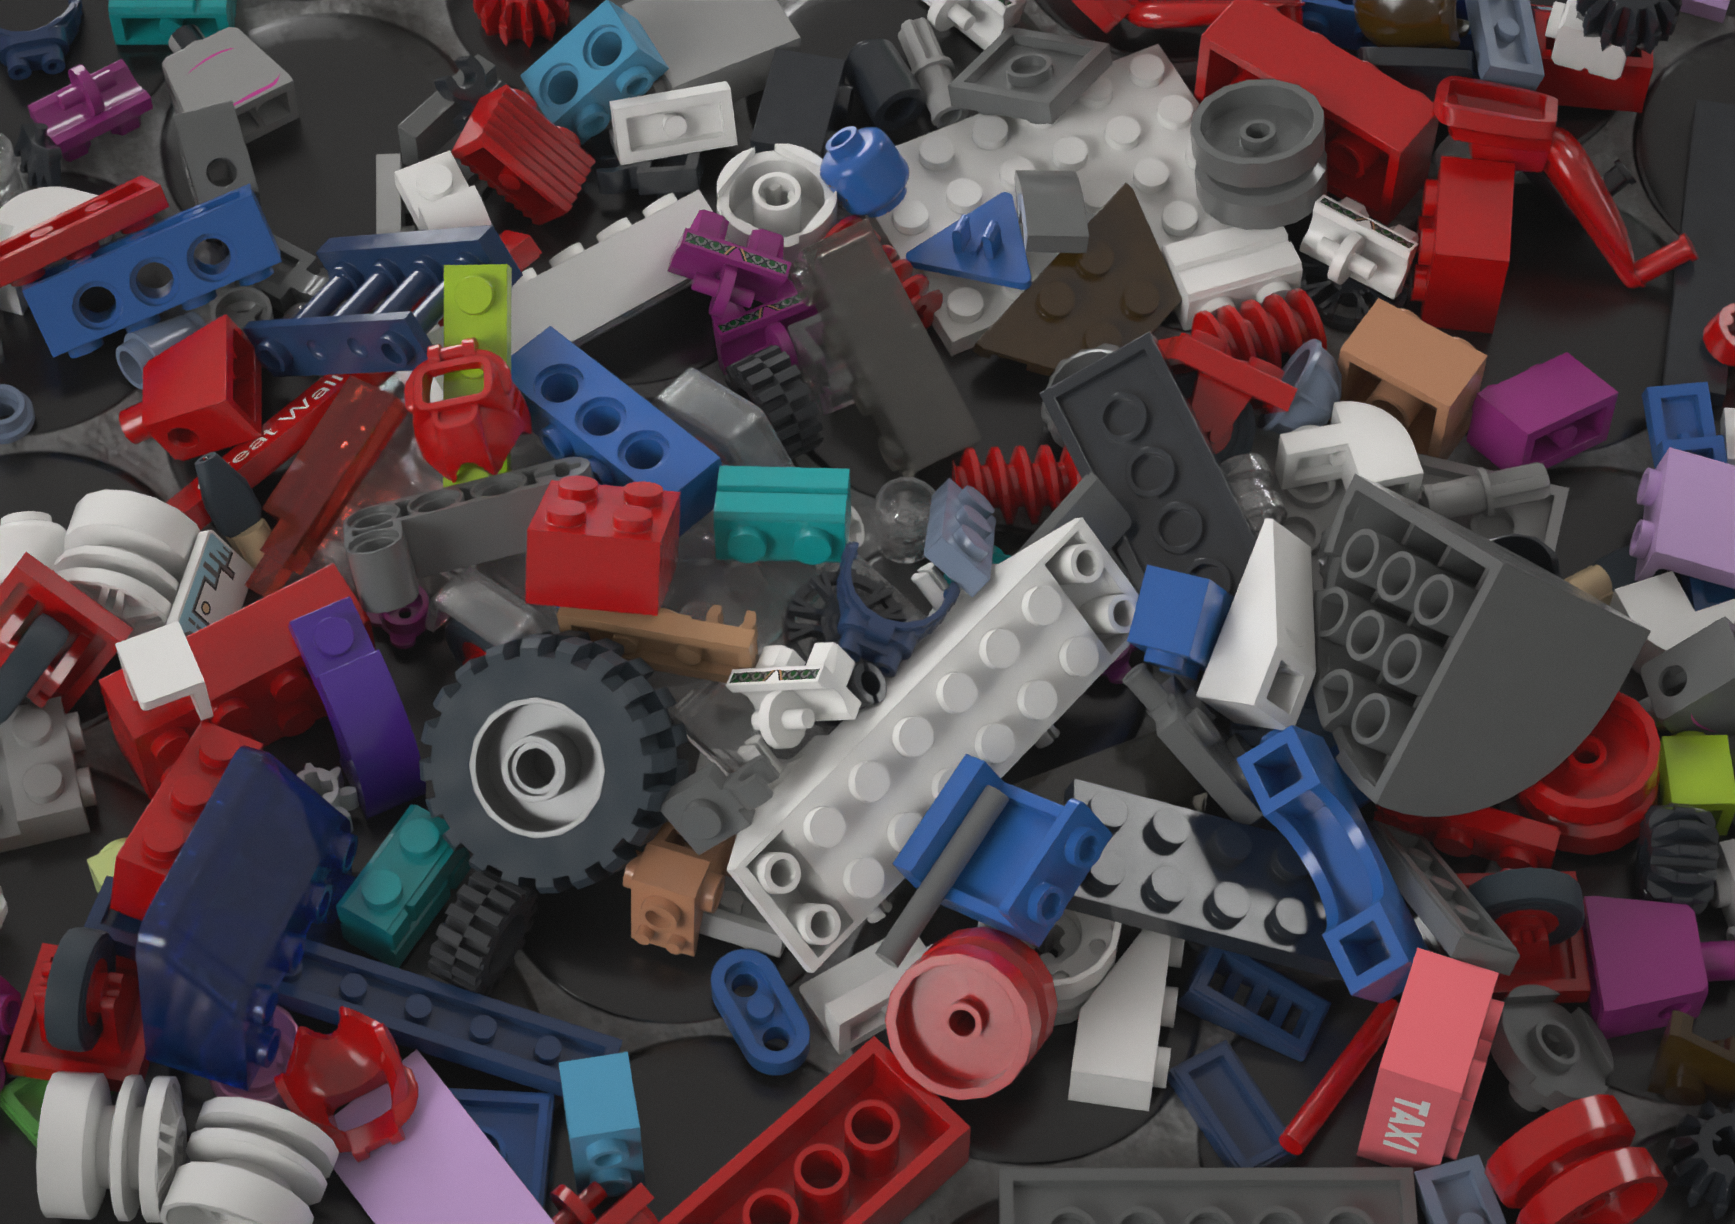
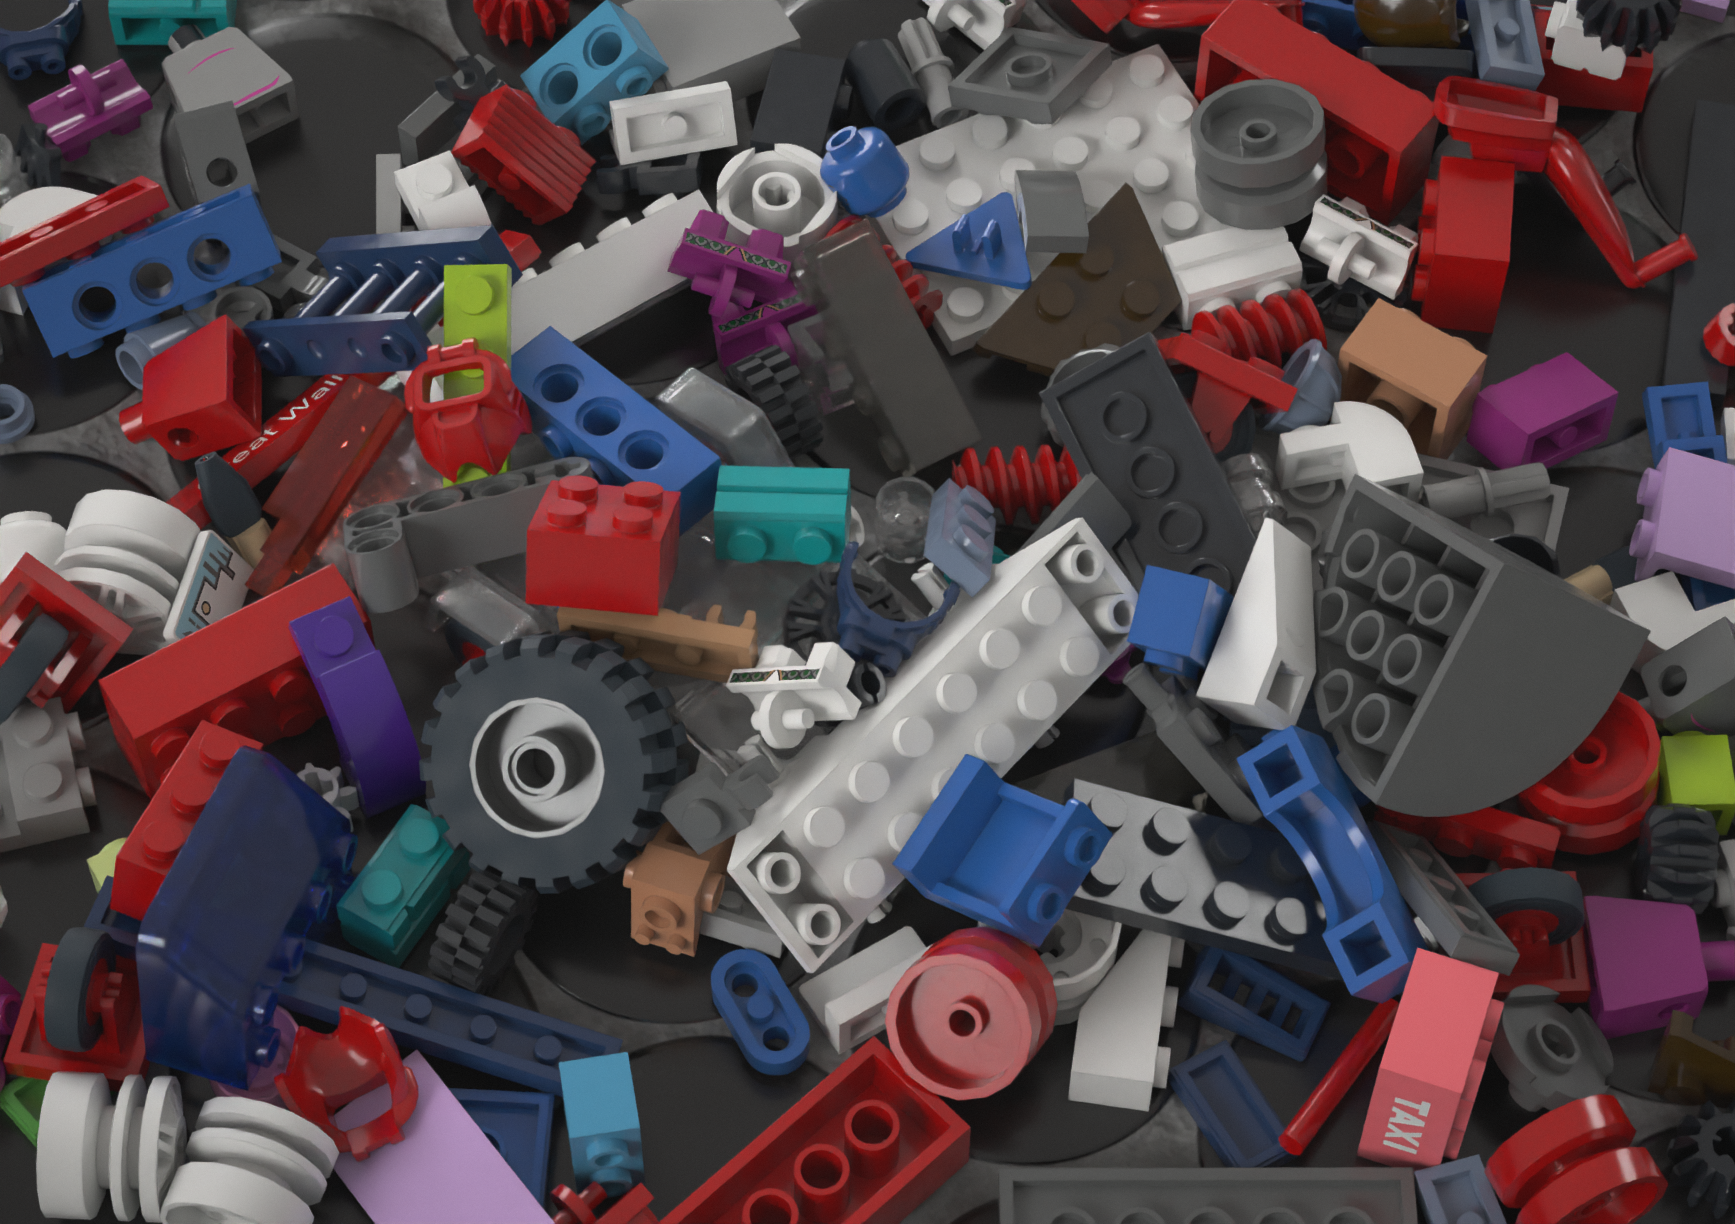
(163, 669): white panel -> none
(404, 631): magenta plate -> none
(942, 876): dark grey bar -> none

